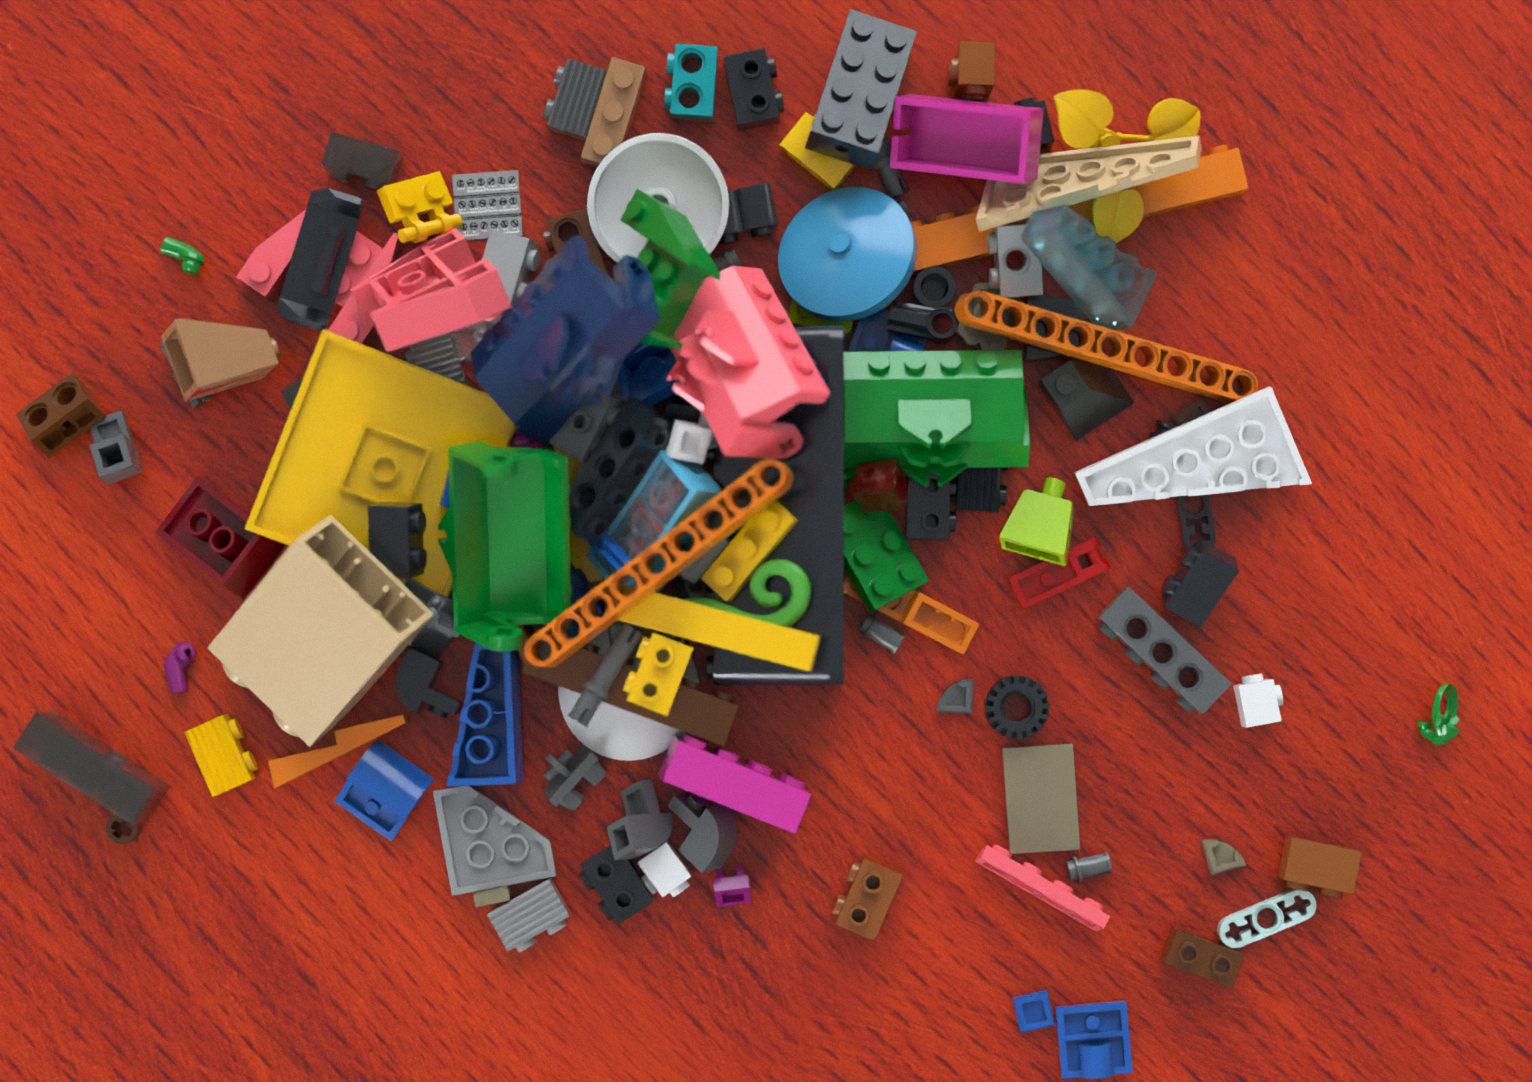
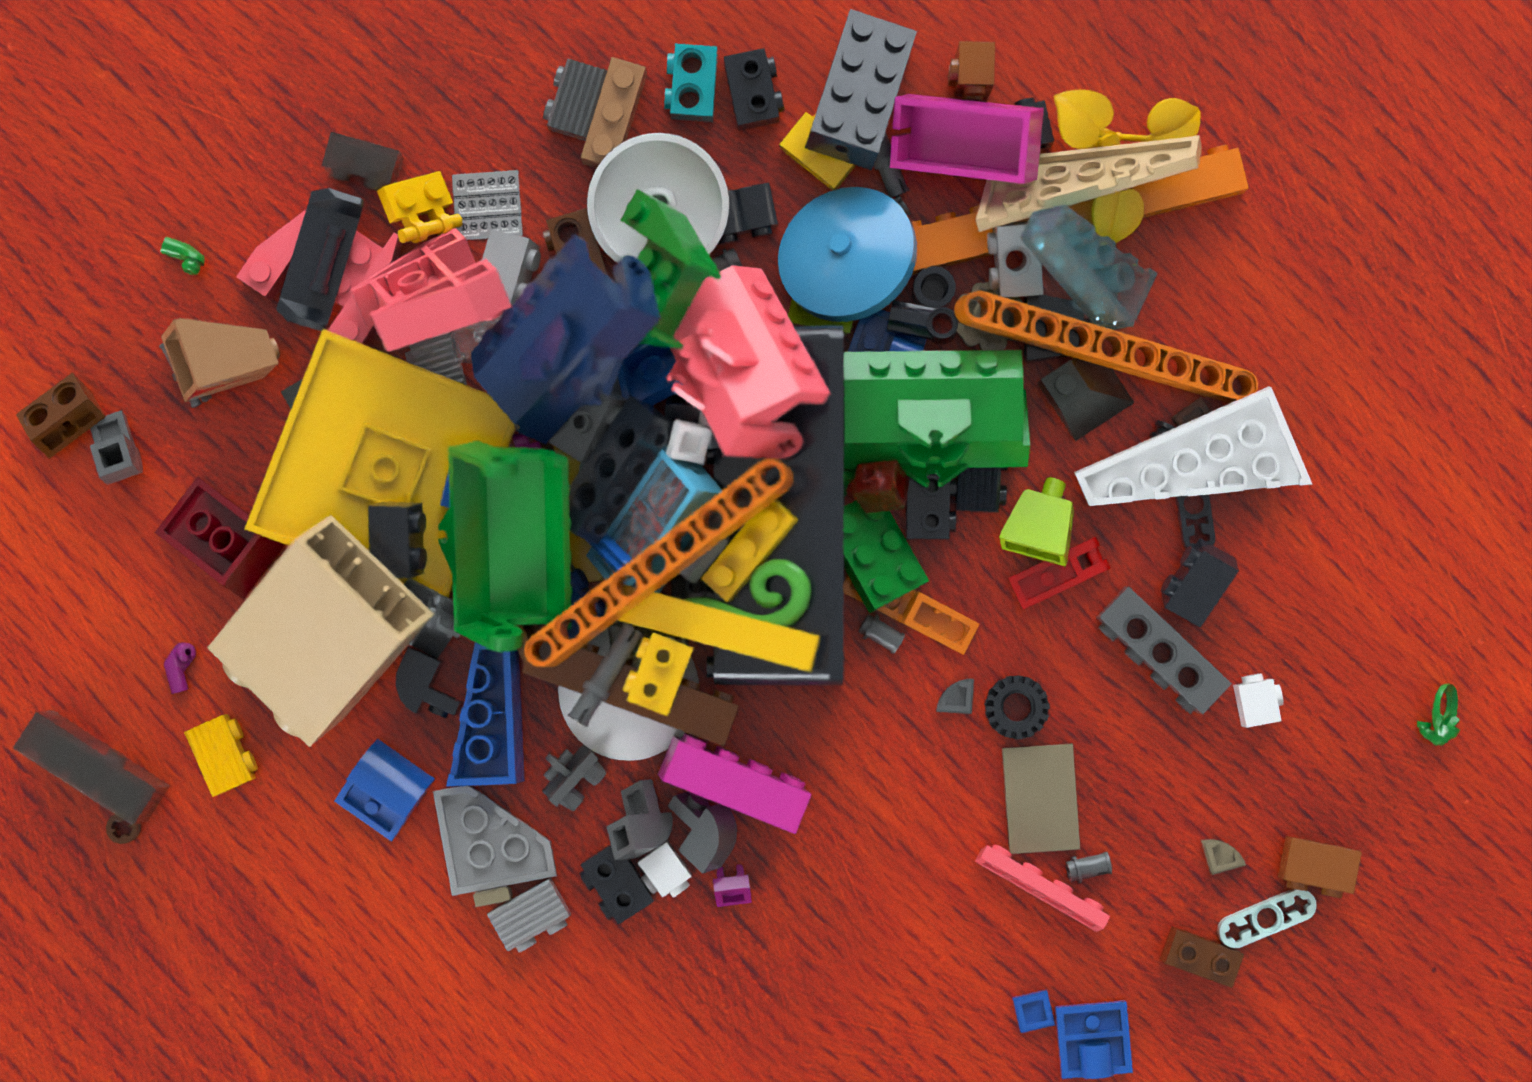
(348, 739): orange slope -> none
(867, 898): dark orange brick -> none

